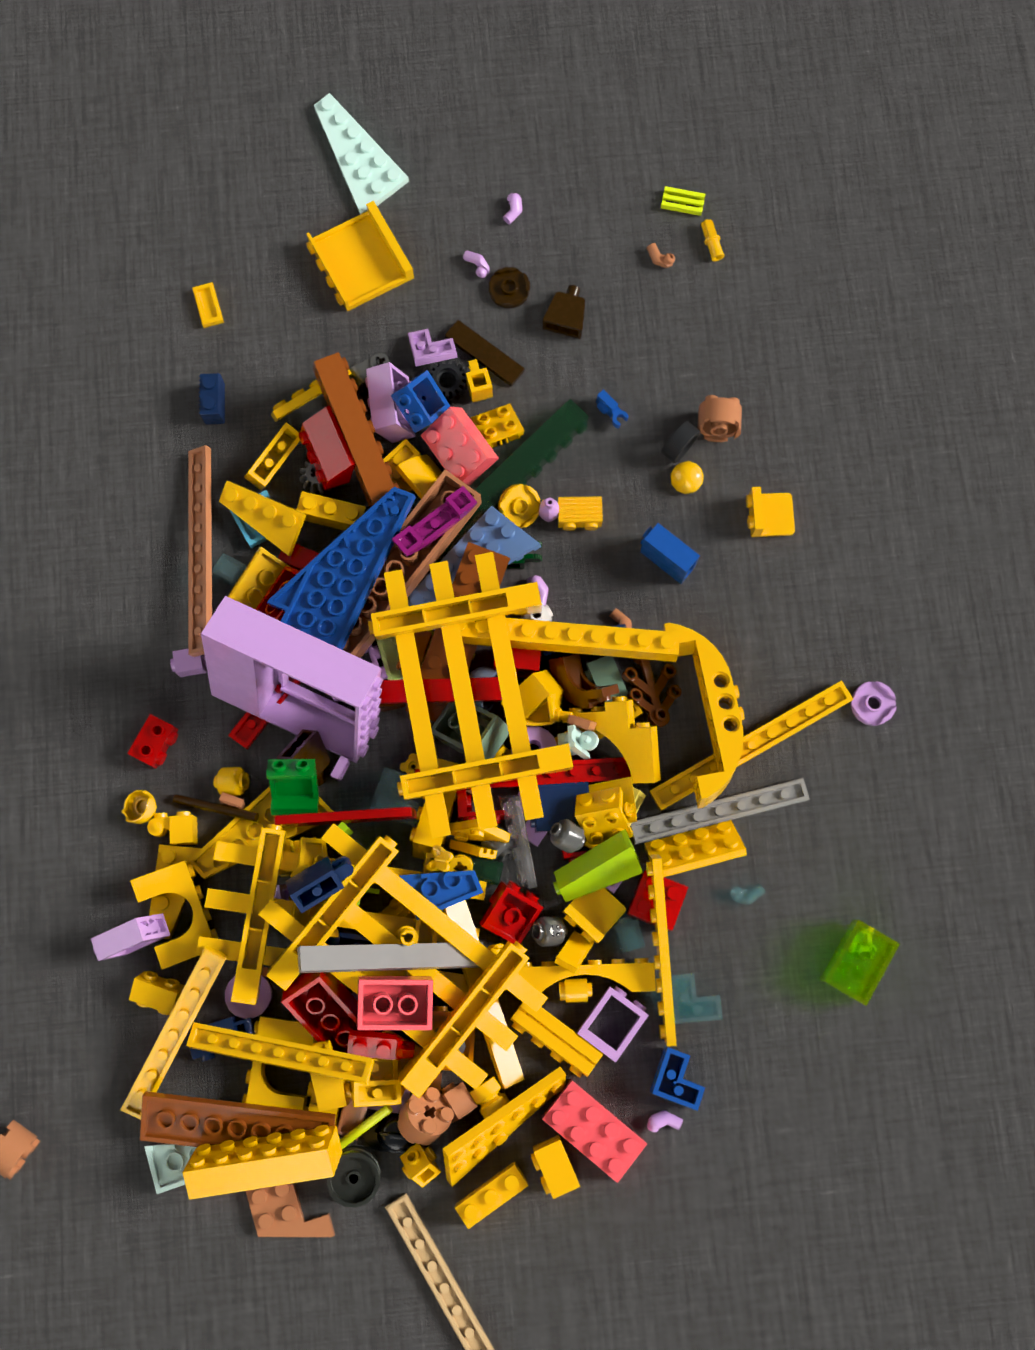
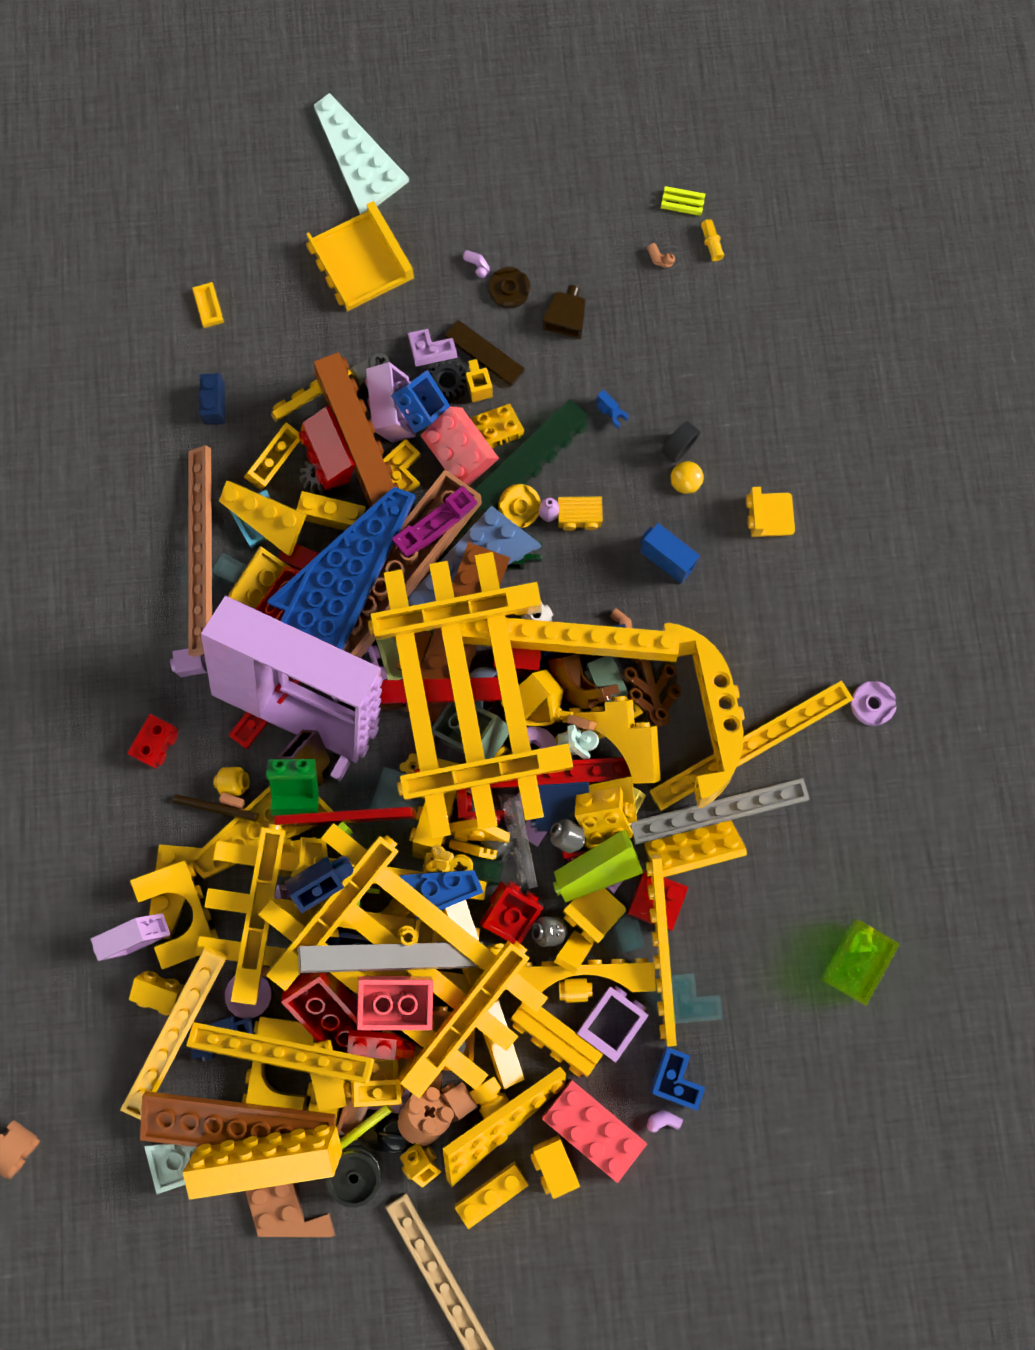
(139, 807): yellow hair -> none
(181, 827): yellow brick -> none
(419, 473): yellow slope -> none
(515, 208): lavender arm -> none
(543, 588): lavender arm -> none
(719, 418): nougat brick -> none
(747, 896): clear light blue arm -> none

